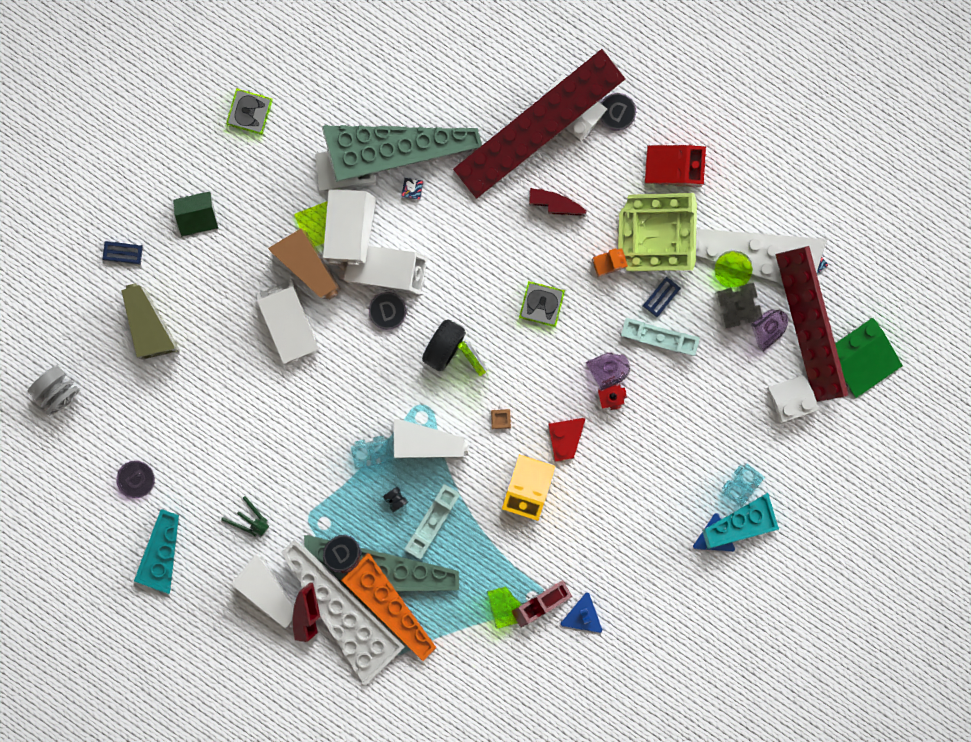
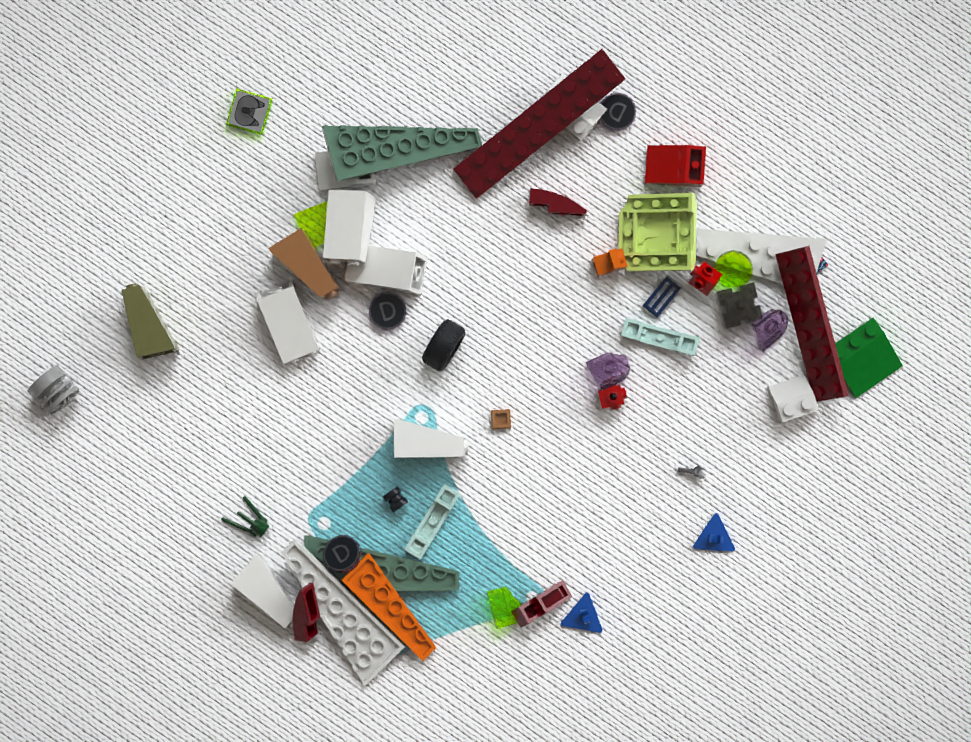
(122, 260): dark blue tile -> none
(135, 479): clear purple tile -> none
(158, 558): teal wing -> none
(195, 214): dark green slope -> none
(372, 457): clear light blue brick -> none
(412, 188): tile -> none
(473, 358): clear neon green tile -> none
(528, 487): yellow slope -> none
(541, 304): tile -> none
(565, 438): red wing -> none
(695, 471): none -> flat silver hand
(704, 278): none -> red brick
(746, 488): clear light blue brick -> none
(749, 521): teal wing -> none

